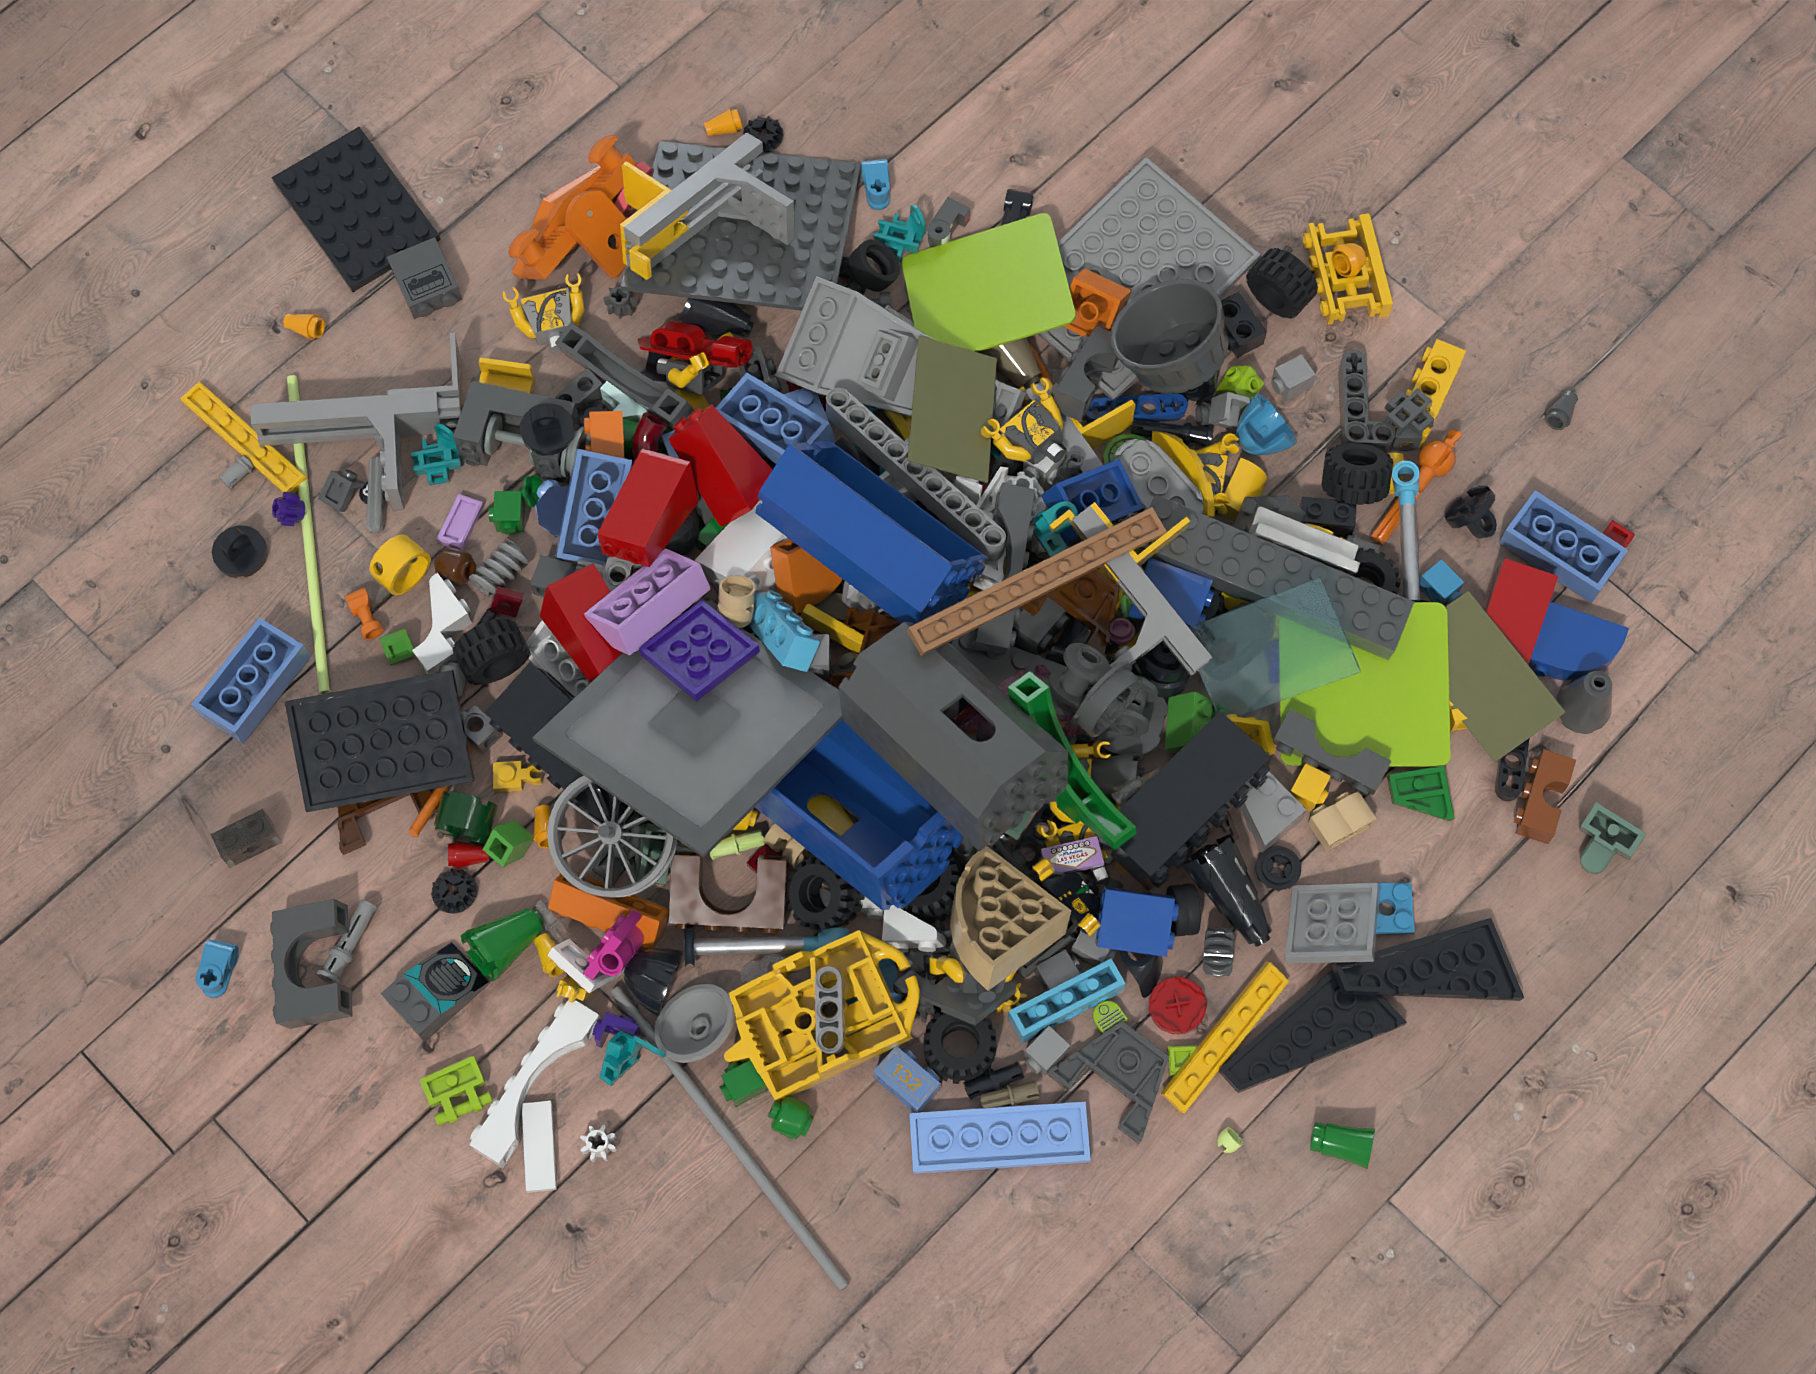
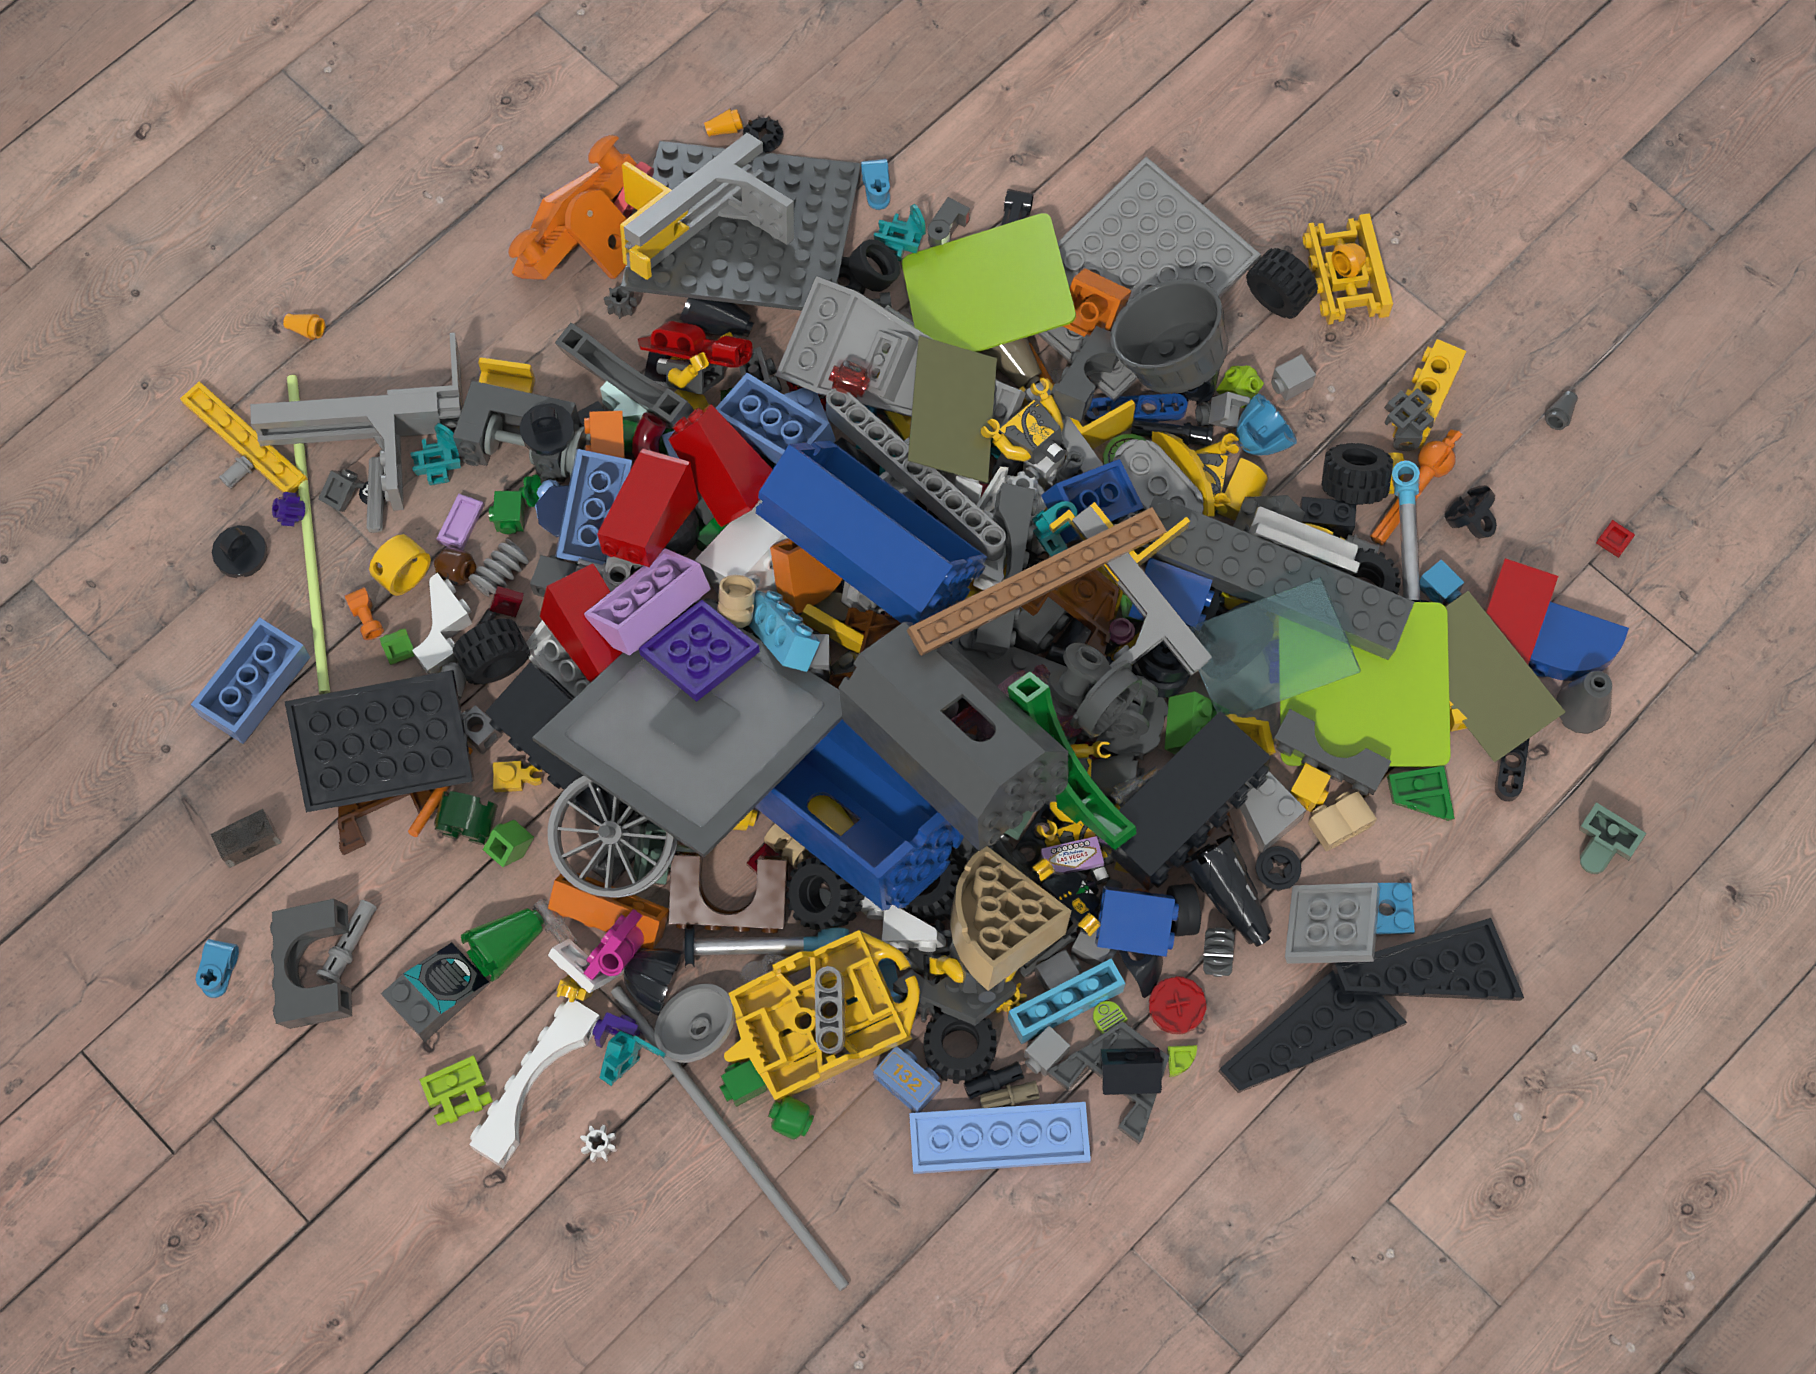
(354, 207): black plate -> none
(424, 278): dark grey brick -> none
(450, 903): black gear -> none
(465, 854): red cone -> none
(539, 1146): white tile -> none
(542, 816): light orange cone -> none
(544, 945): yellow cone -> none
(548, 313): torso -> none
(582, 390): dark grey leg -> none
(738, 843): yellowish green axle -> none
(849, 378): none -> clear red head
(1131, 1071): none -> black panel
(1224, 1037): yellow tile -> none
(1230, 1140): yellowish green hinge -> none
(1242, 322): black brick -> none
(1343, 1142): green plant -> none
(1358, 402): dark grey beam -> none
(1537, 818): dark orange arch -> none
(1563, 546): medium blue brick -> none

